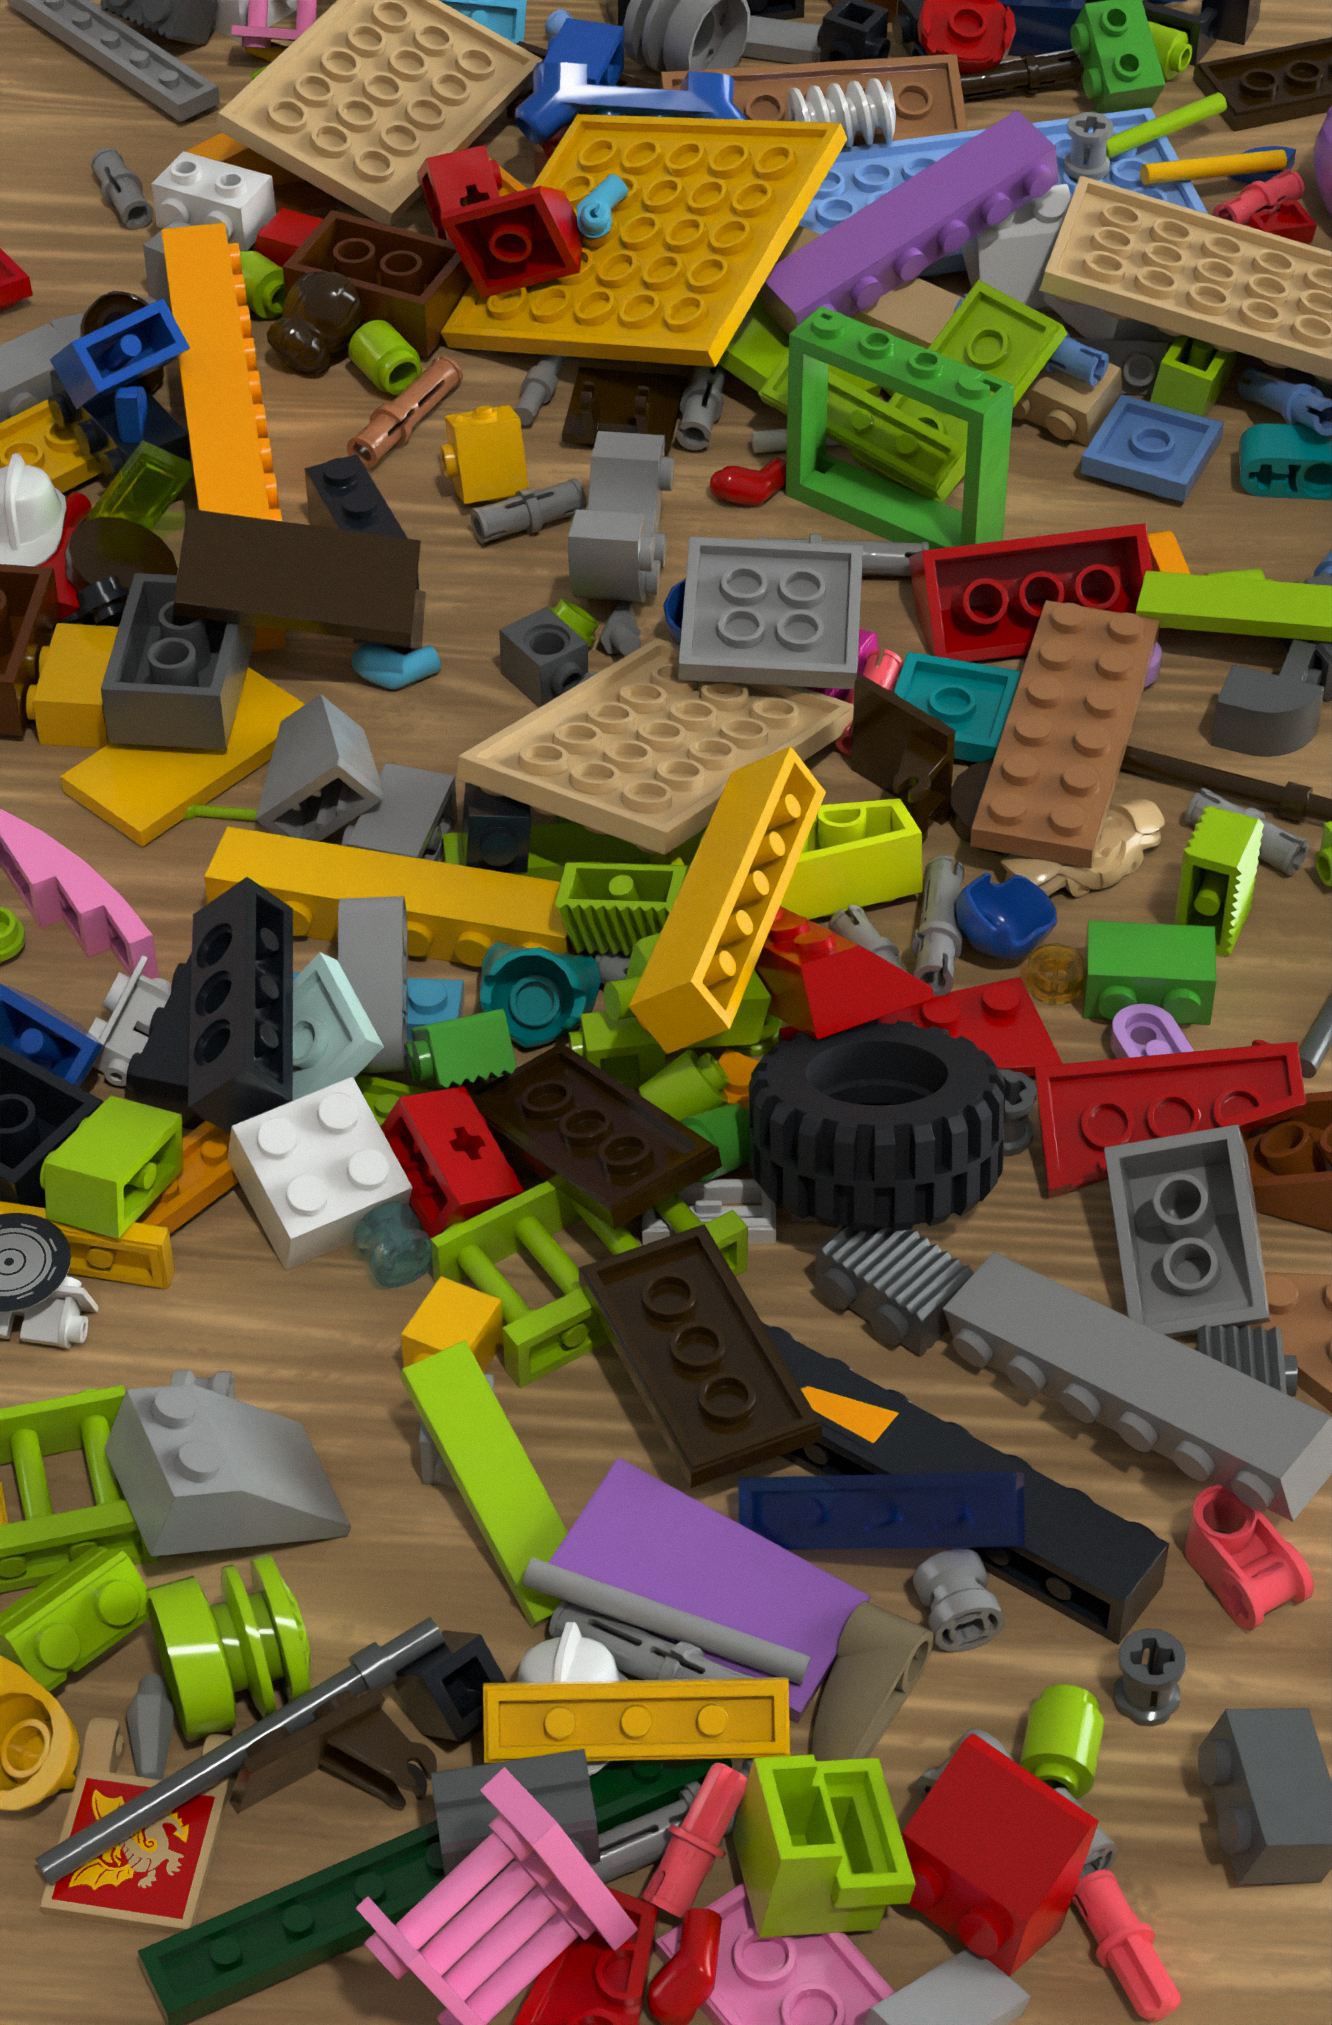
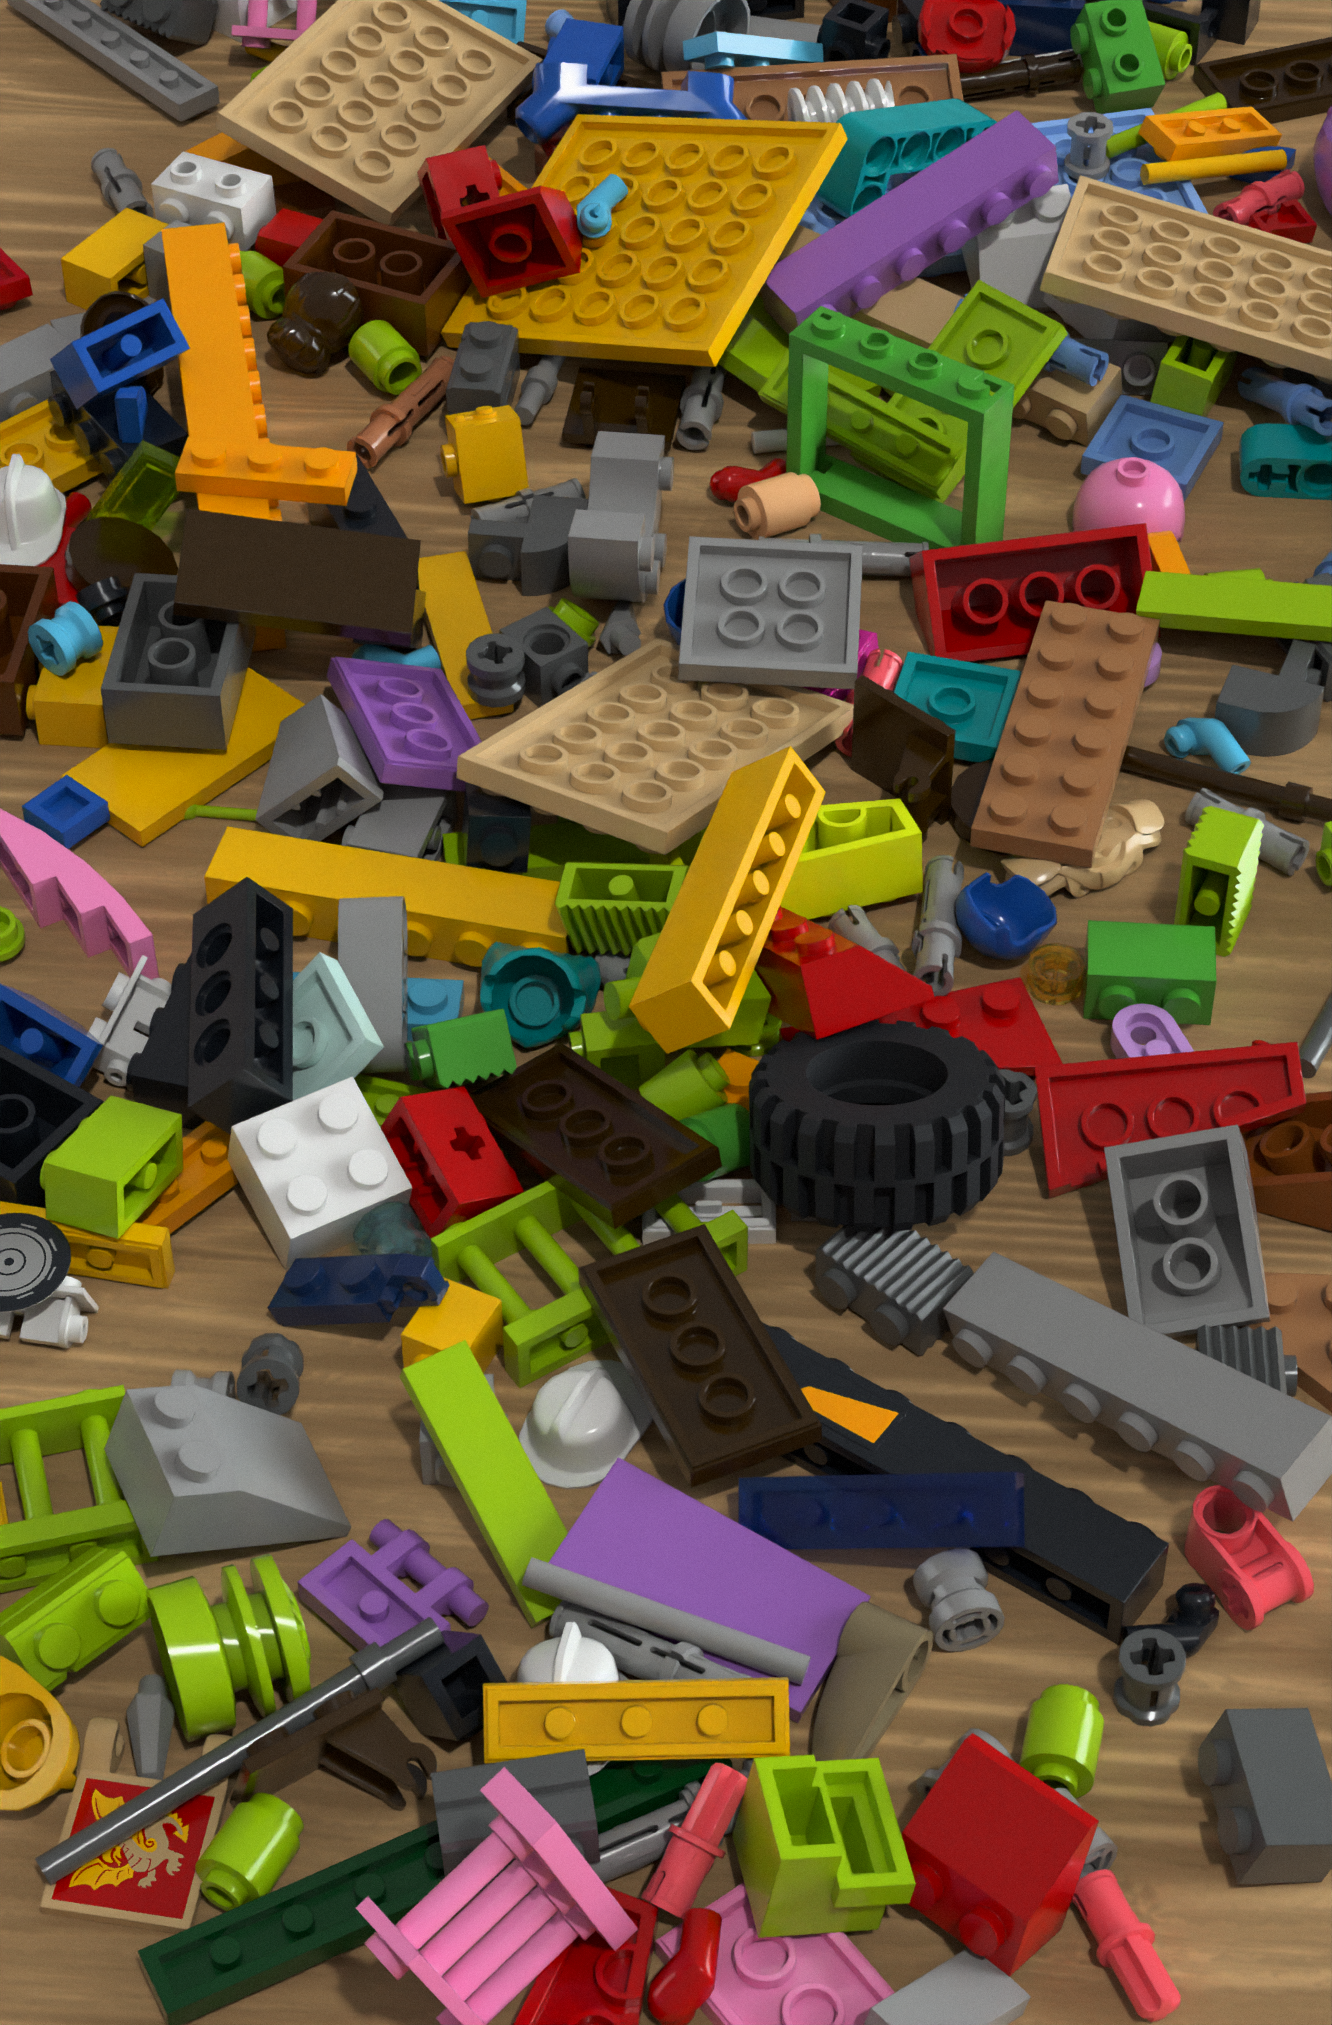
(65, 638): none -> medium azure wheel
(66, 811): none -> blue plate
(110, 259): none -> yellow brick
(250, 1851): none -> lime brick
(266, 471): none -> light orange plate
(284, 1362): none -> dark grey bush
(355, 1289): none -> dark blue hinge
(368, 1601): none -> medium lavender plate
(404, 720): none -> medium lavender tile
(454, 620): none -> yellow tile
(484, 368): none -> dark grey brick
(496, 670): none -> dark grey wheel
(527, 551): none -> dark grey brick
(583, 1424): none -> white piece
(741, 50): none -> medium azure plate
(777, 504): none -> light nougat brick
(893, 143): none -> teal beam
(1130, 494): none -> bright pink cylinder
(1189, 1621): none -> black arm
(1206, 737): none -> medium azure arm
(1207, 133): none -> light orange plate

